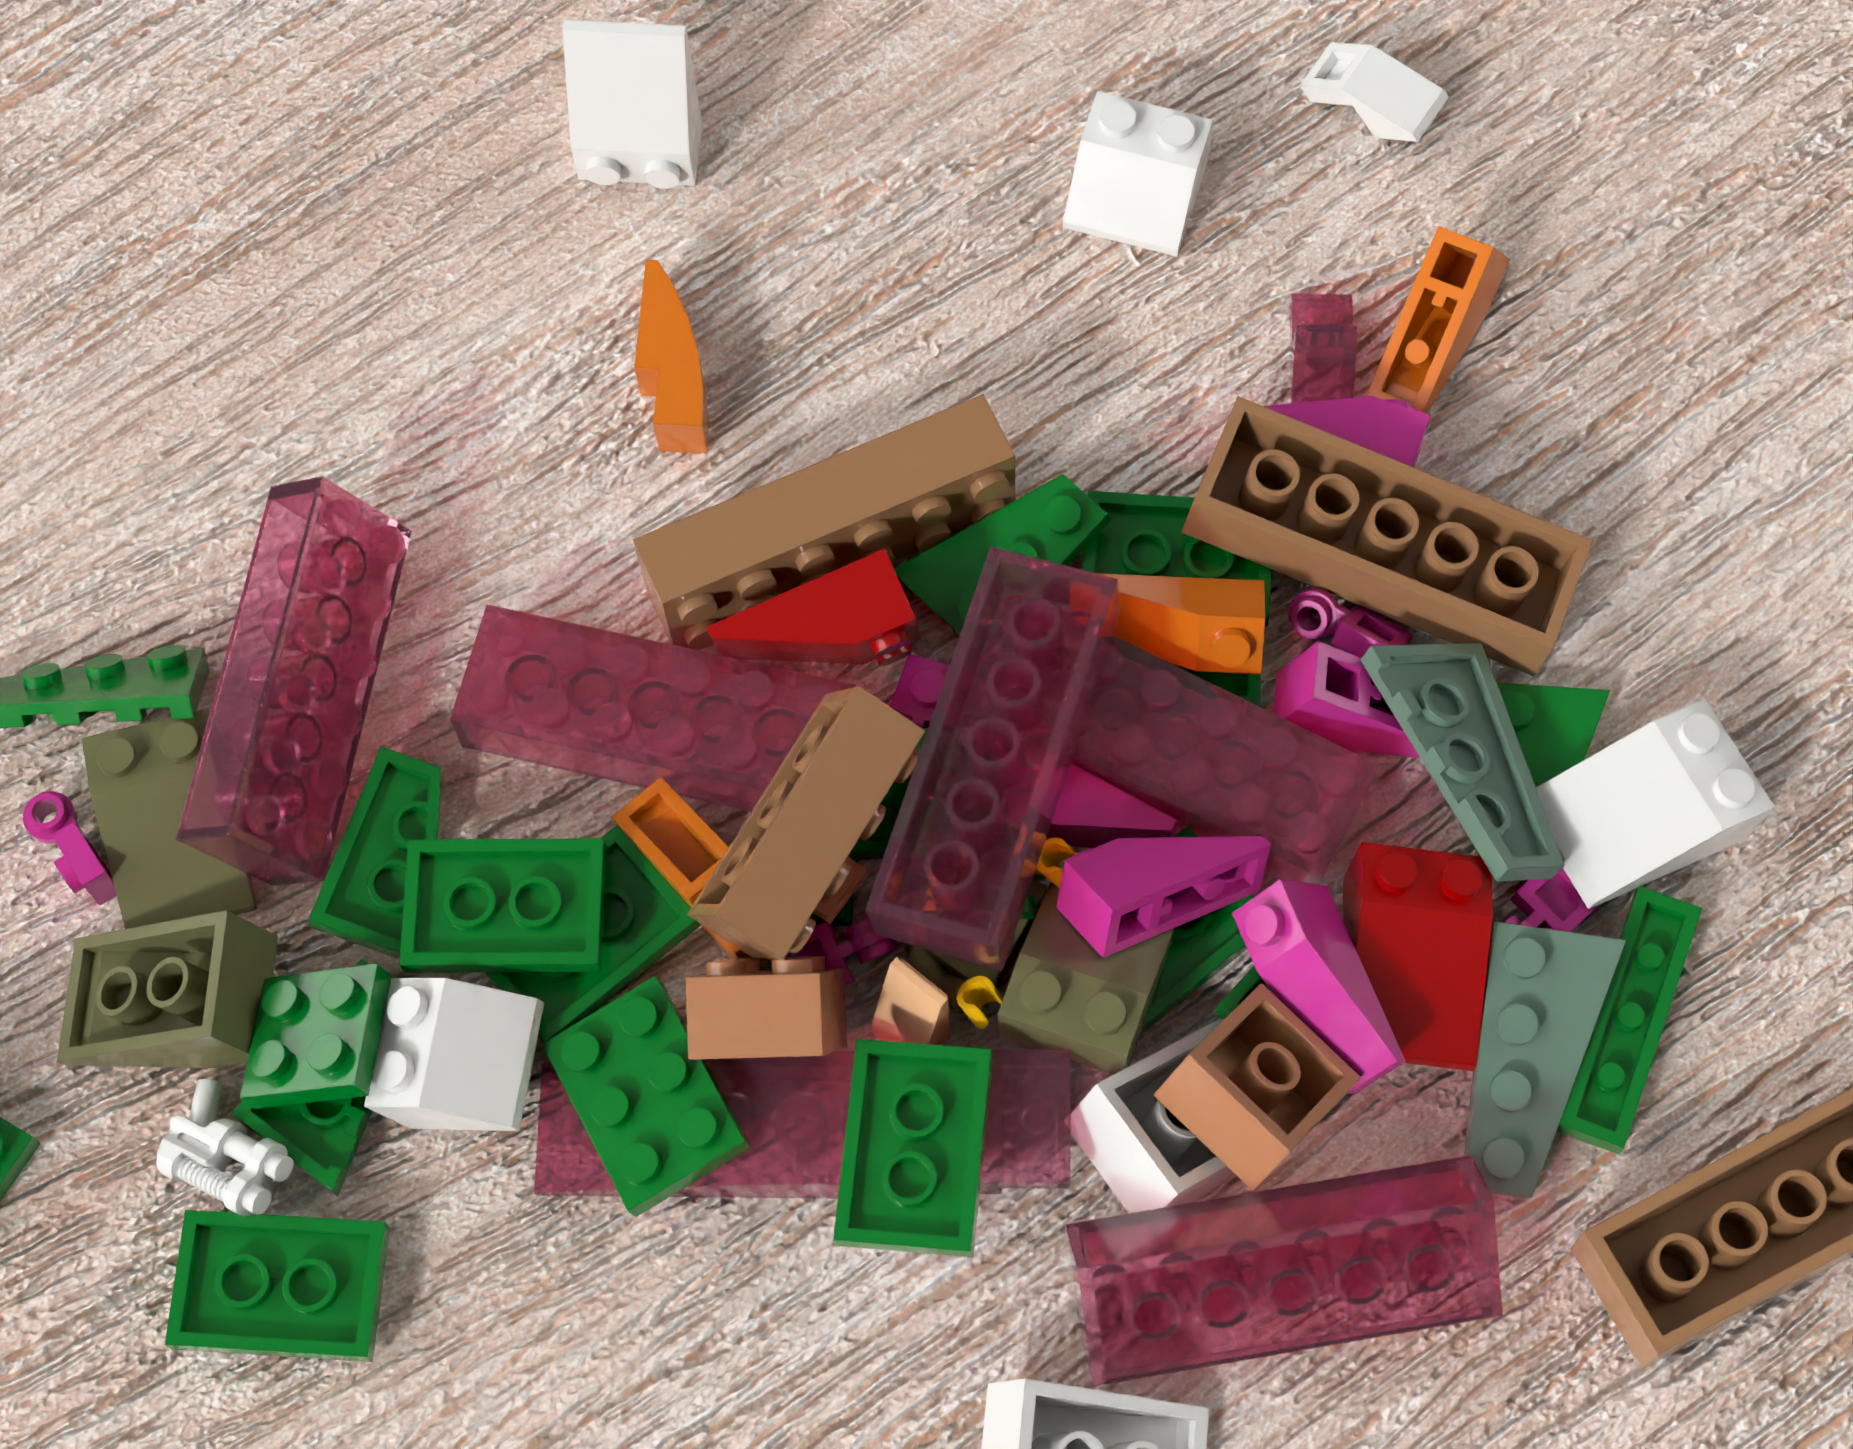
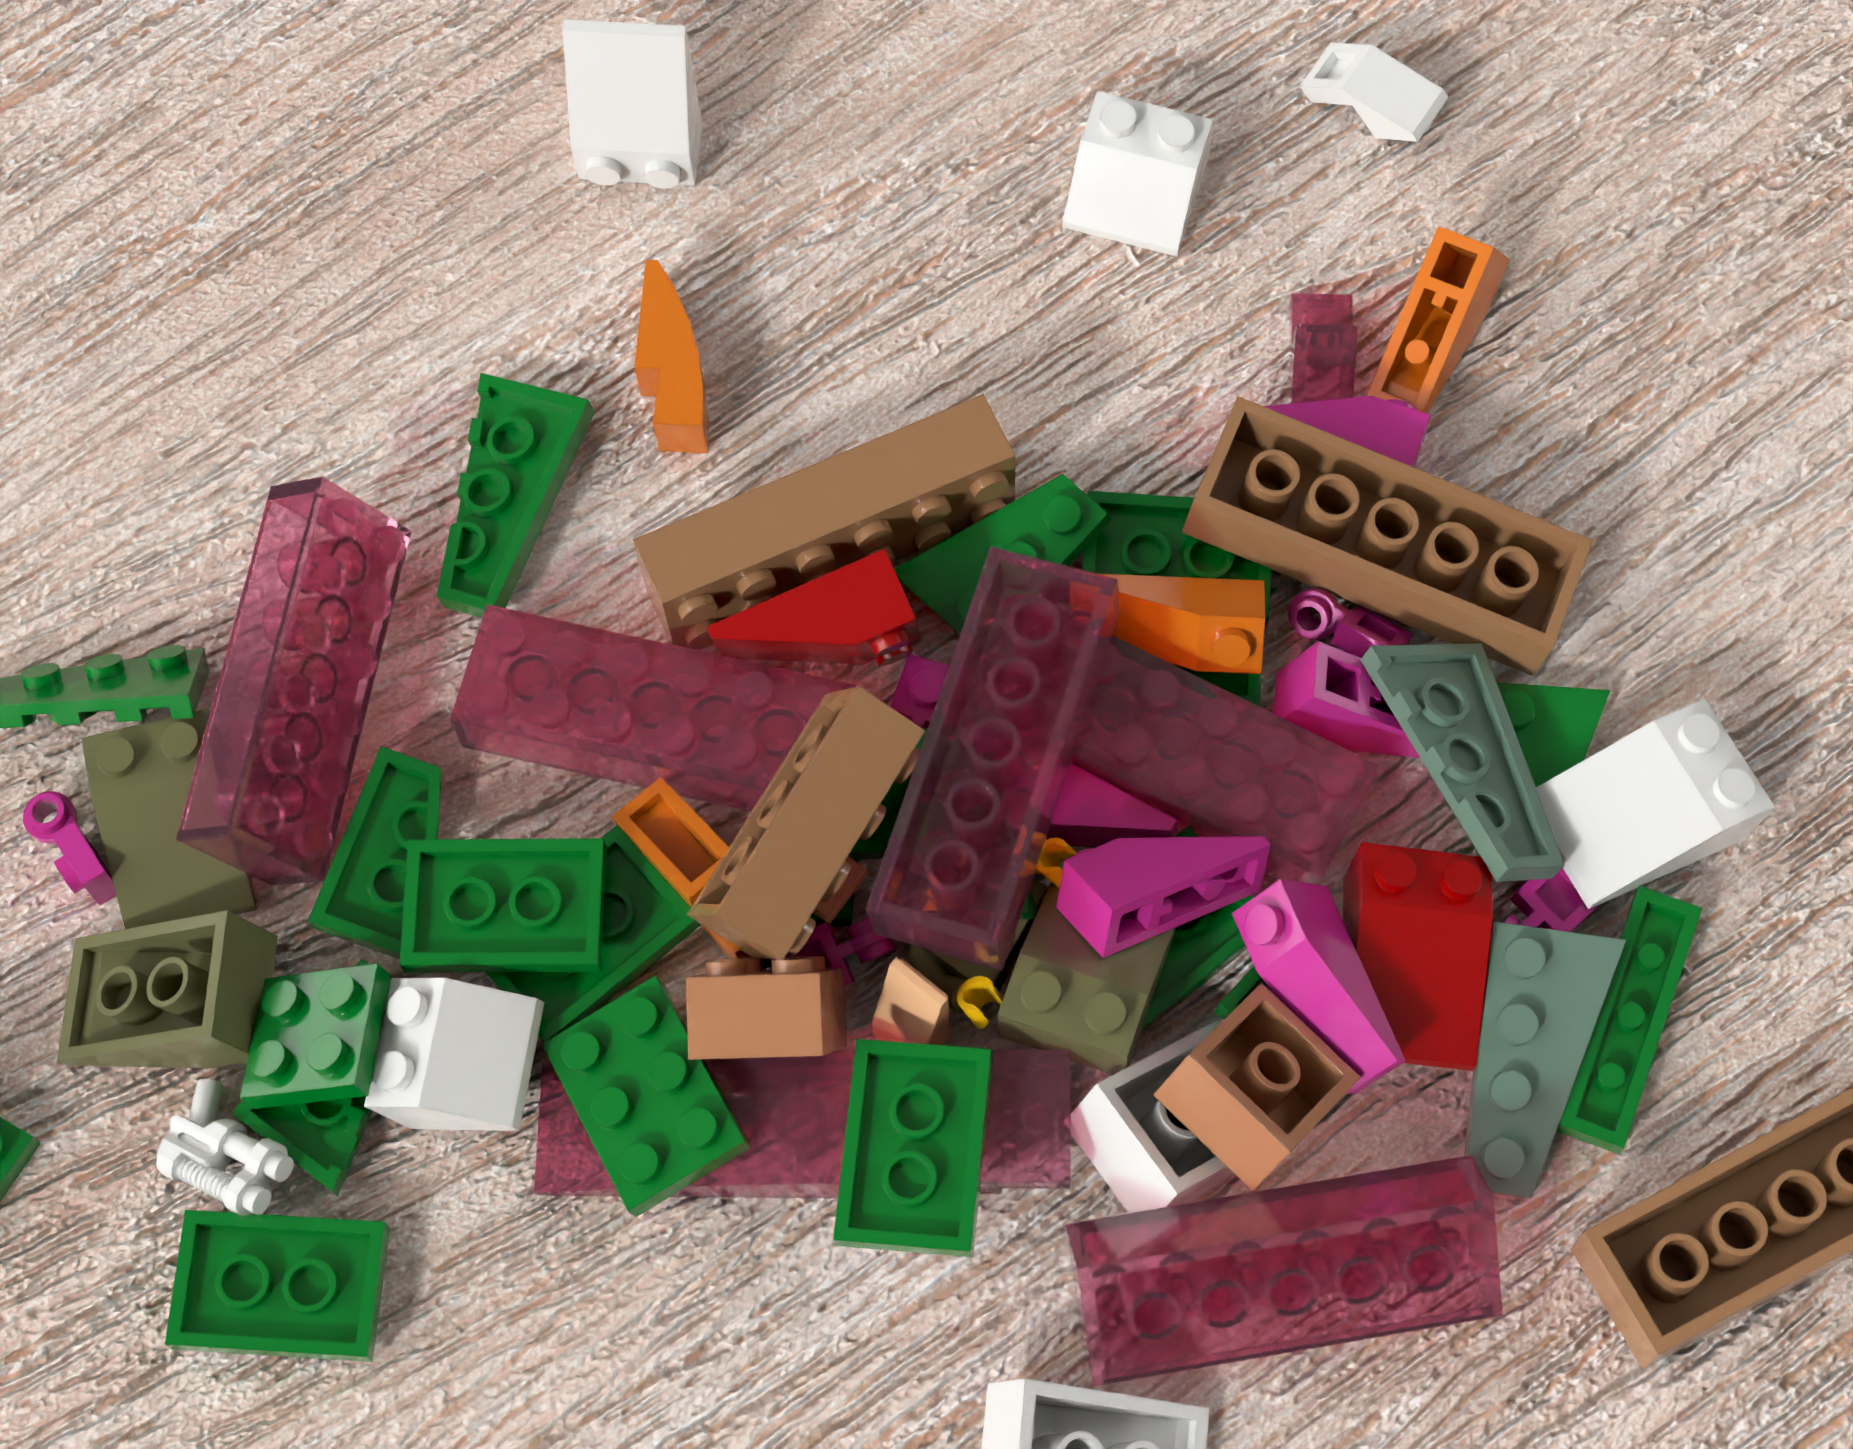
(511, 480): none -> green wing

